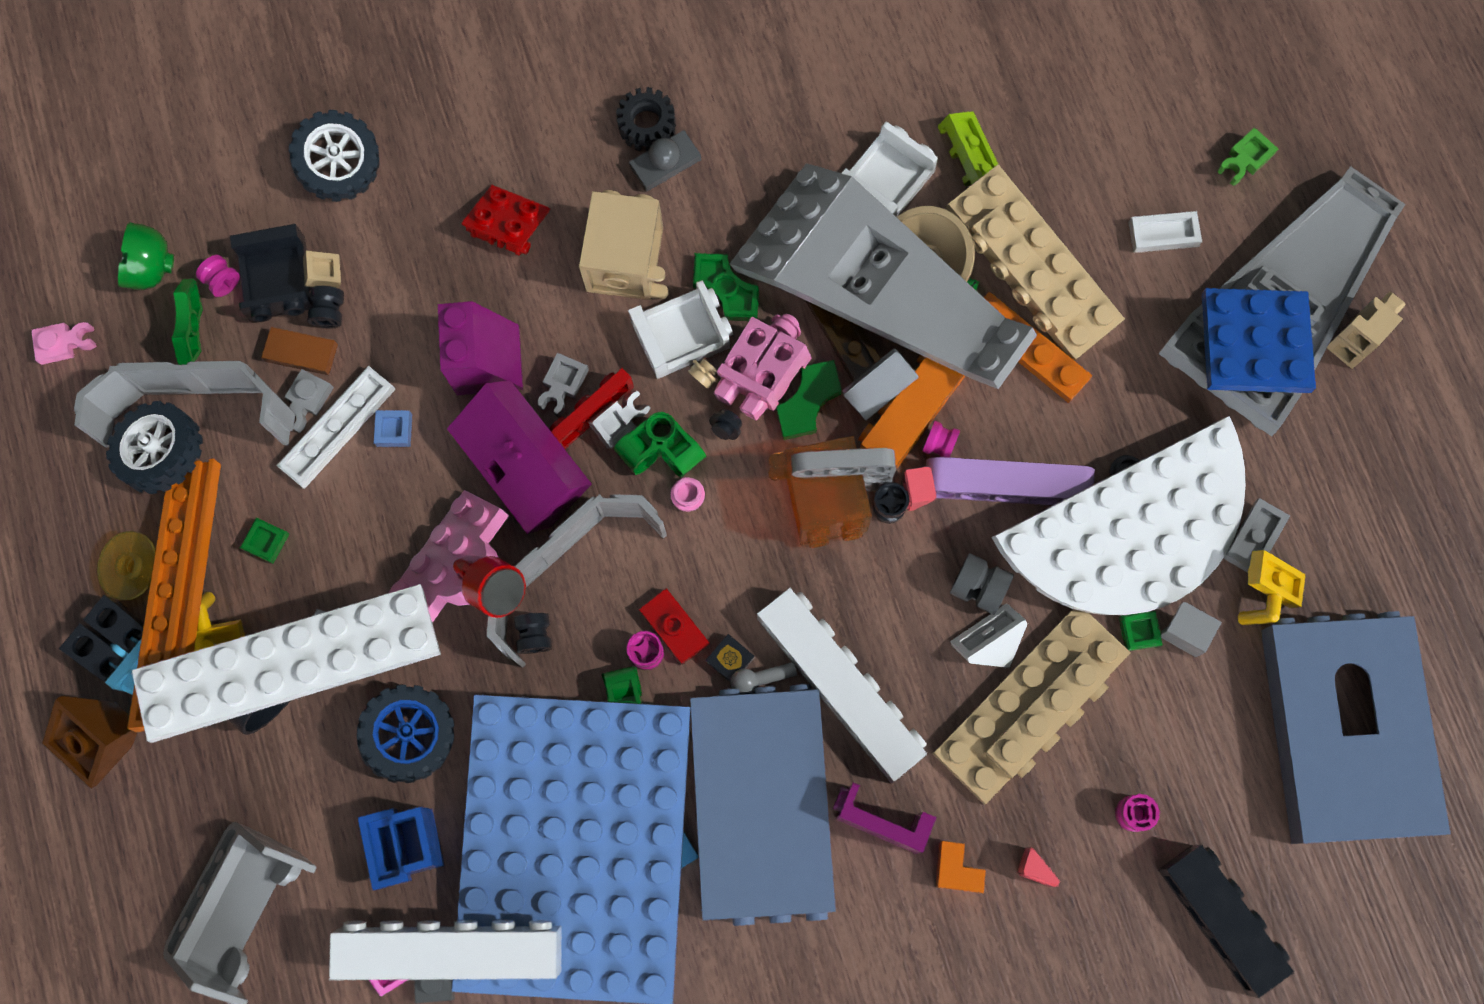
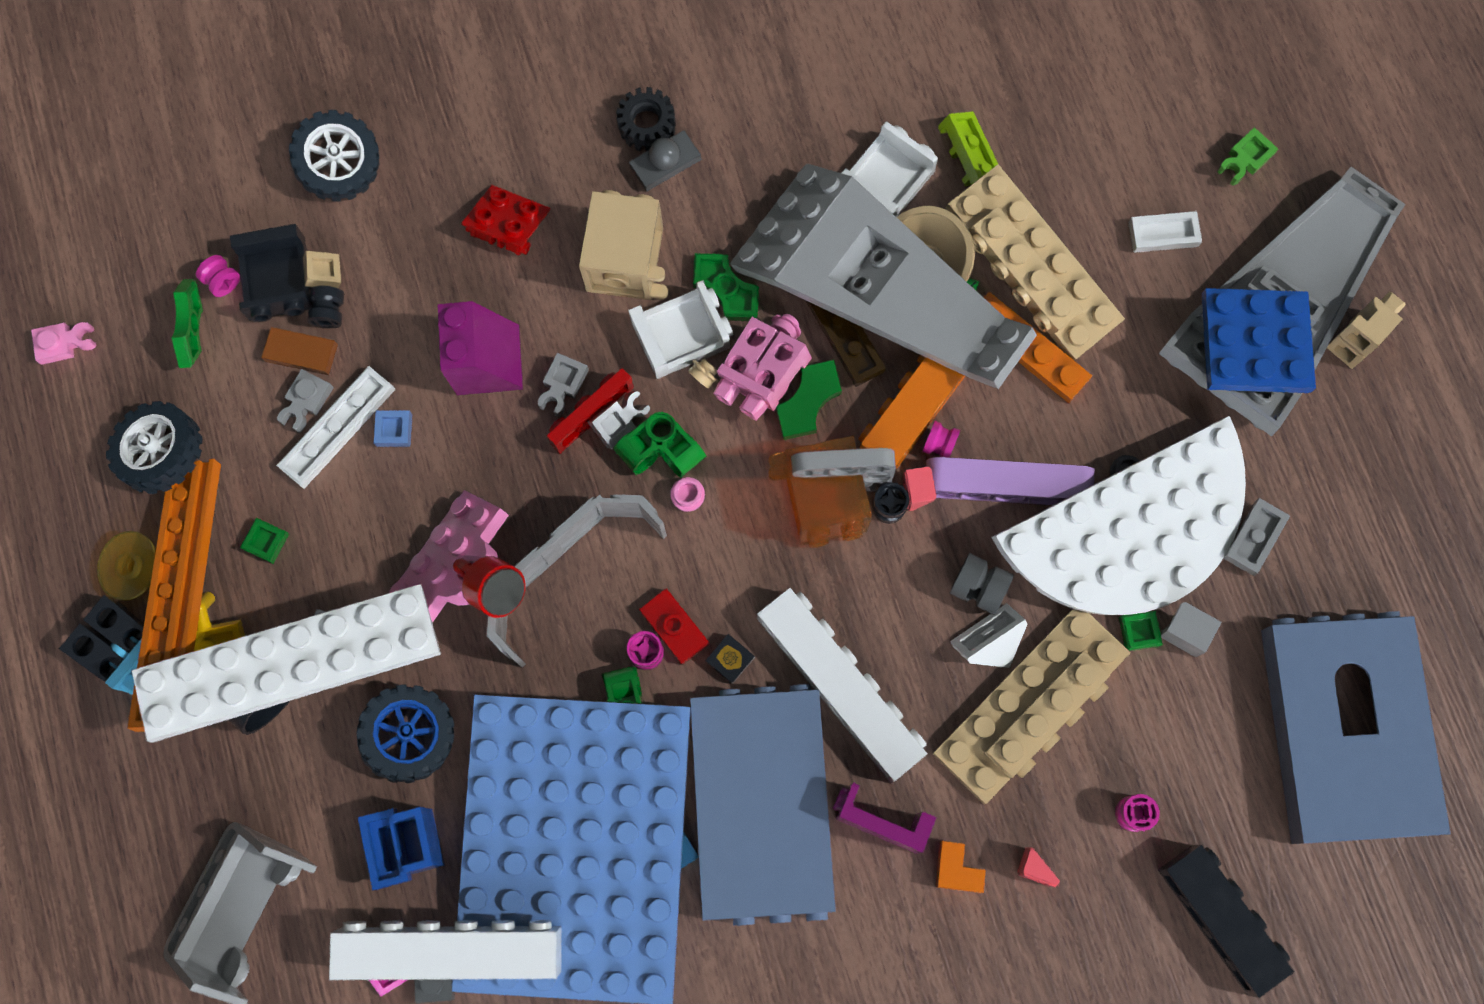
(88, 736): reddish brown slope -> none
(124, 384): light grey windscreen -> none
(143, 258): green cylinder -> none
(518, 456): magenta brick -> none
(532, 633): black wheel -> none
(726, 424): black plate -> none
(747, 680): light grey bar -> none
(880, 384): panel -> none
(1276, 580): yellow plate -> none

